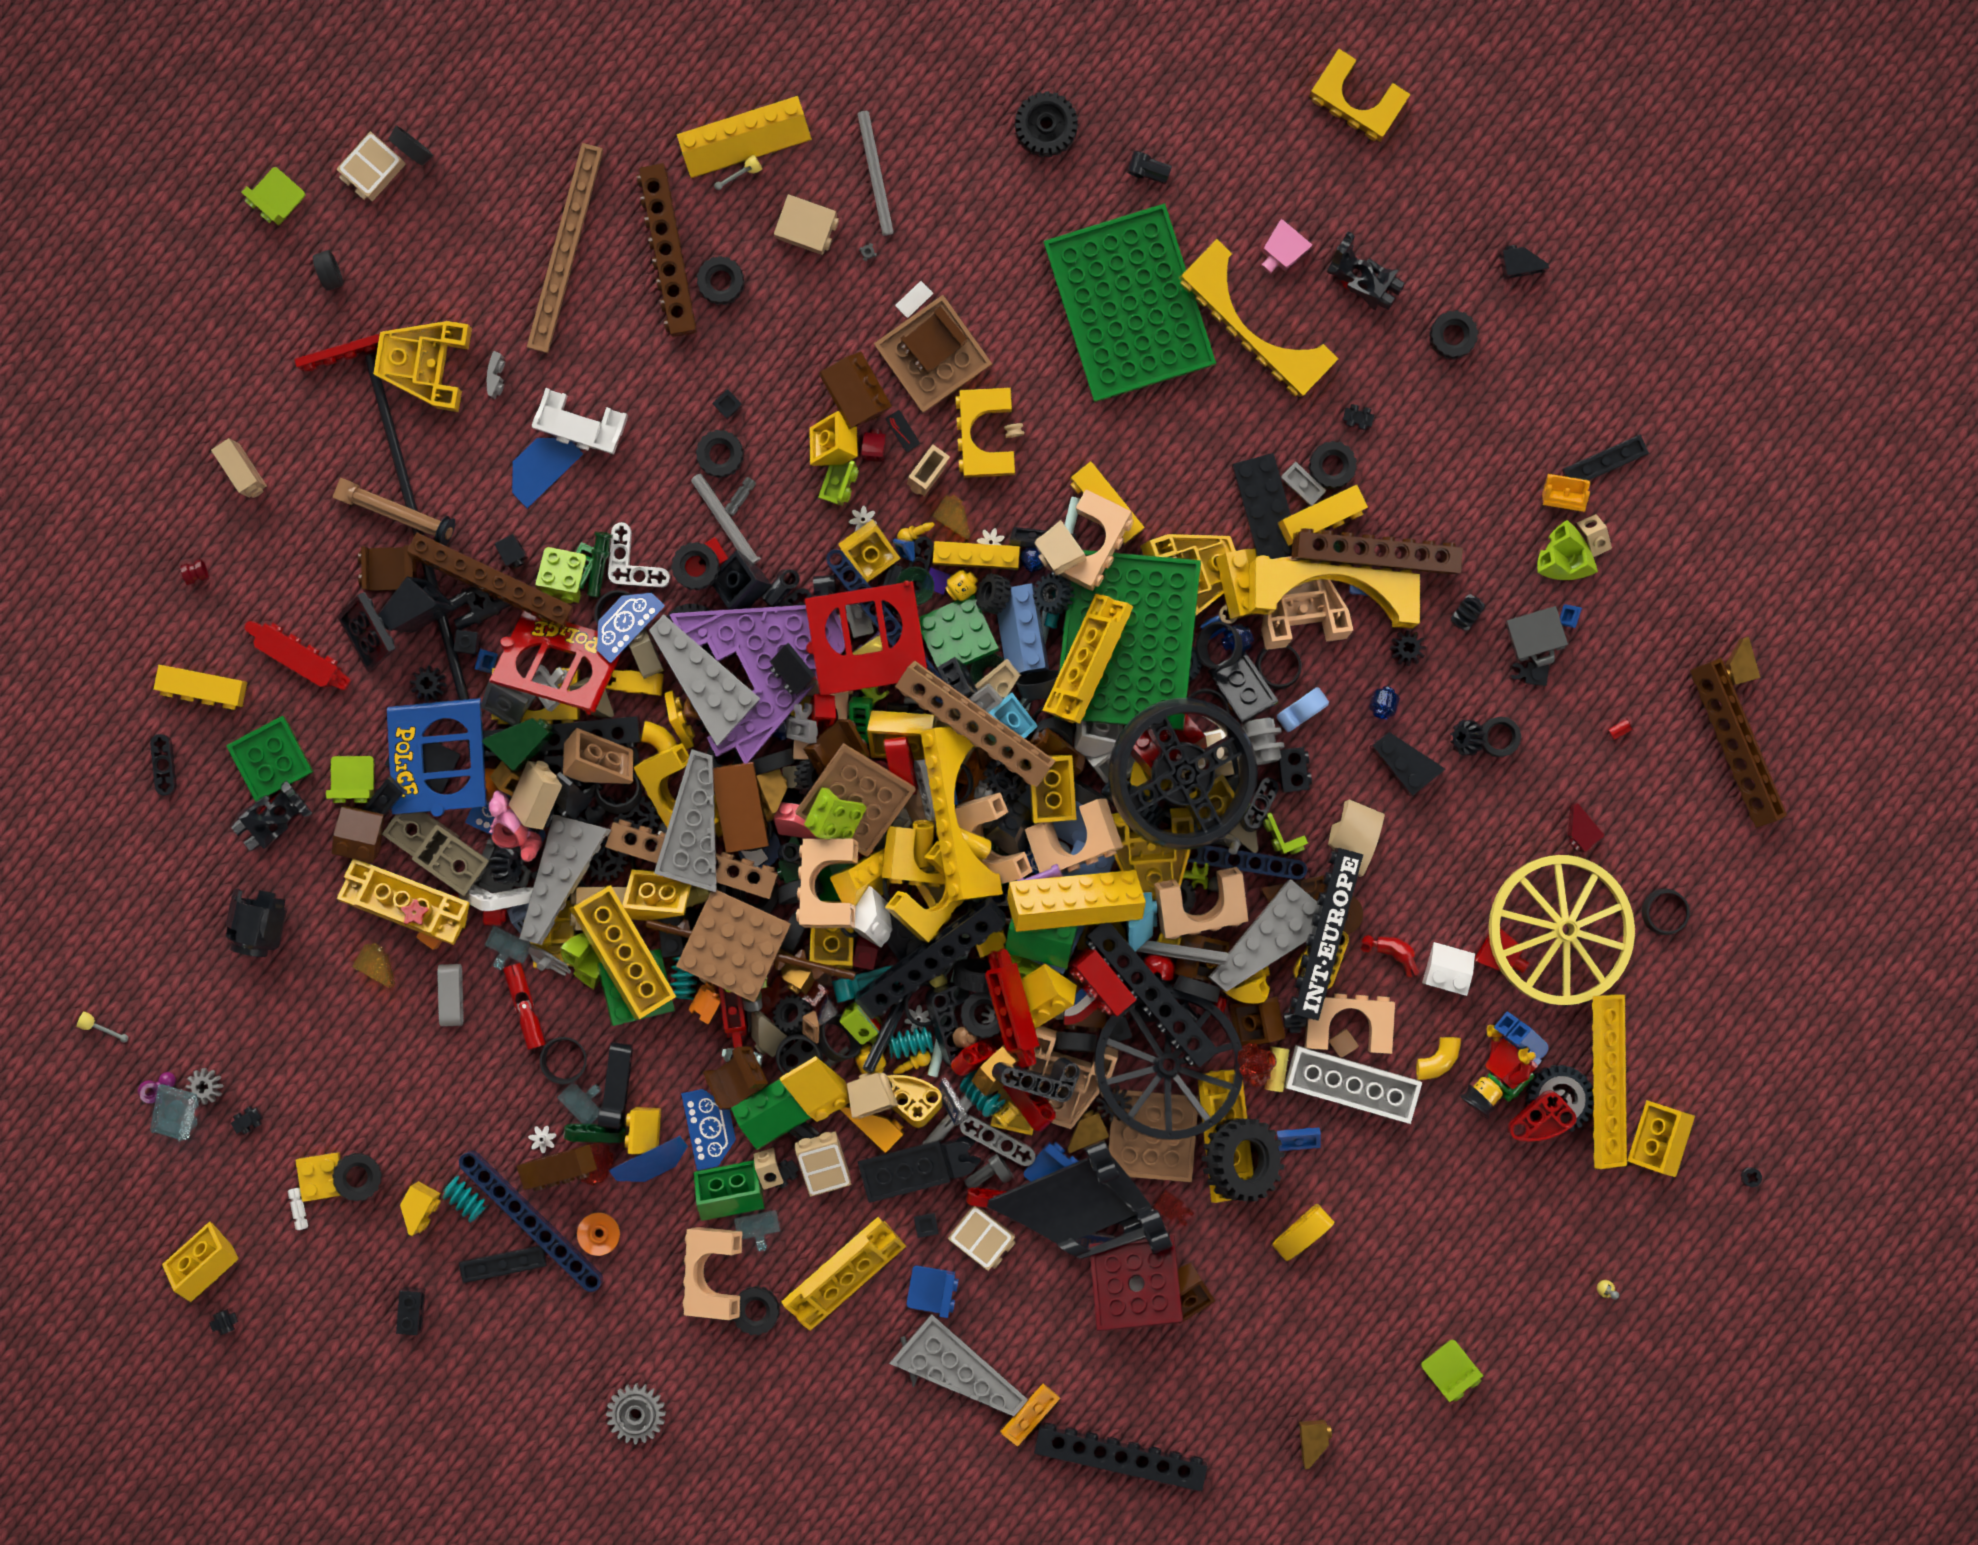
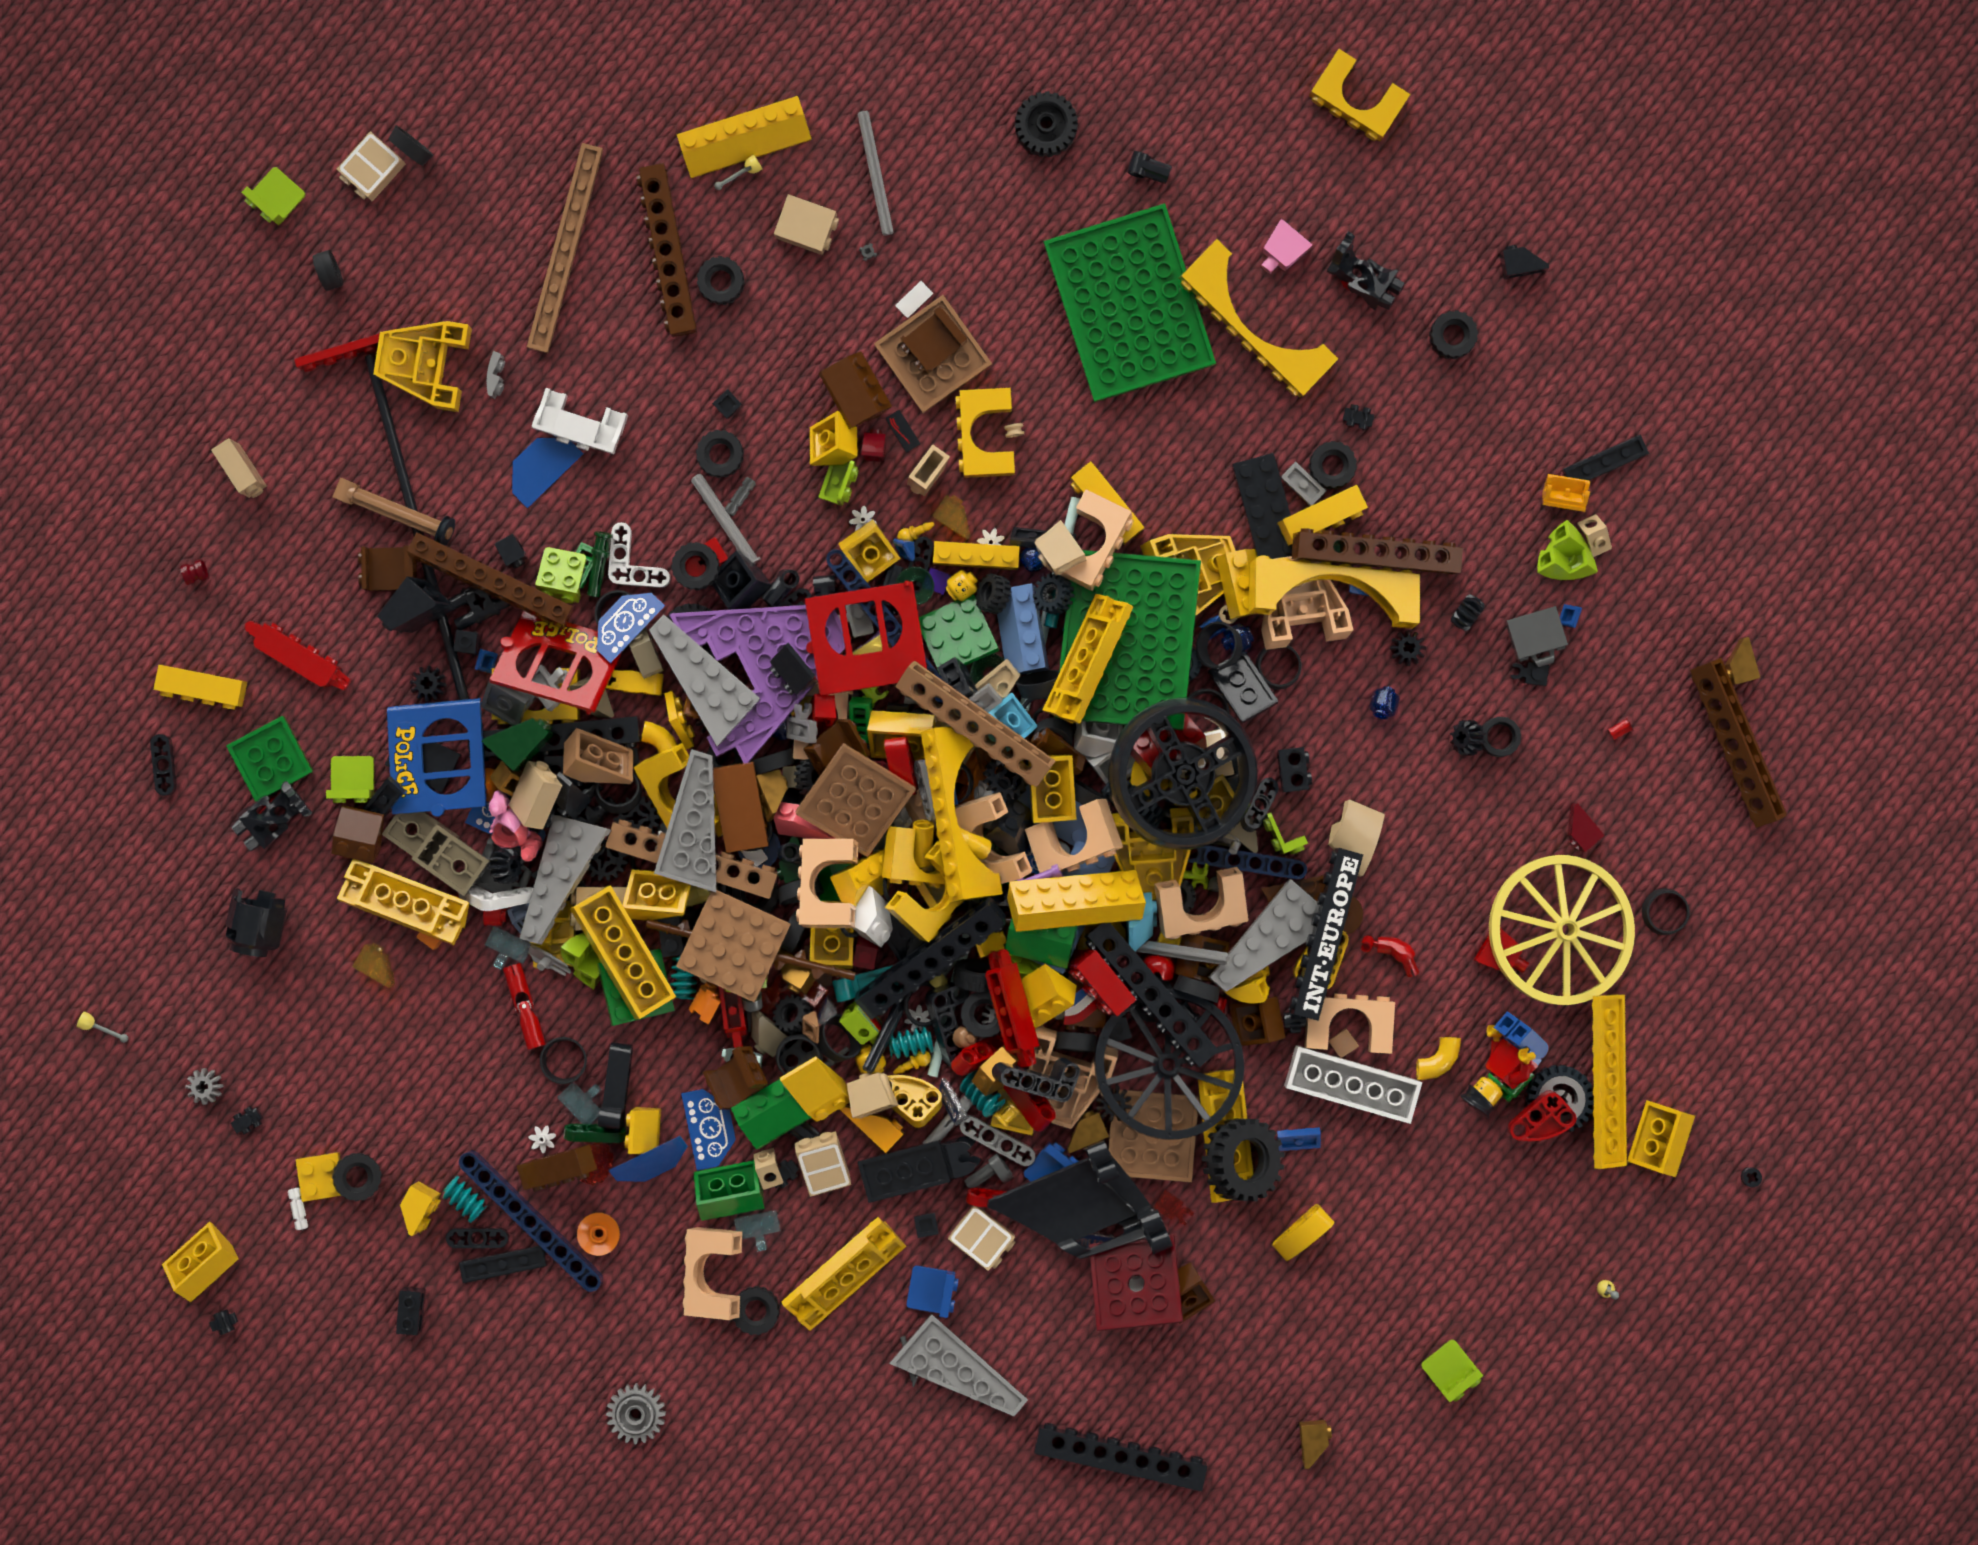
(165, 1078): magenta plate -> none
(174, 1112): clear light blue slope -> none
(366, 632): black plate -> none
(414, 918): plate -> none
(450, 995): light grey beam -> none
(493, 1242): none -> black beam
(834, 817): lime bracket -> none
(1030, 1414): light orange plate -> none
(1256, 1064): clear red plant -> none
(1262, 736): light grey piece -> none
(1278, 1073): light yellow axle -> none
(1302, 709): light blue animal -> none
(1406, 763): black wedge -> none
(1449, 969): white slope -> none

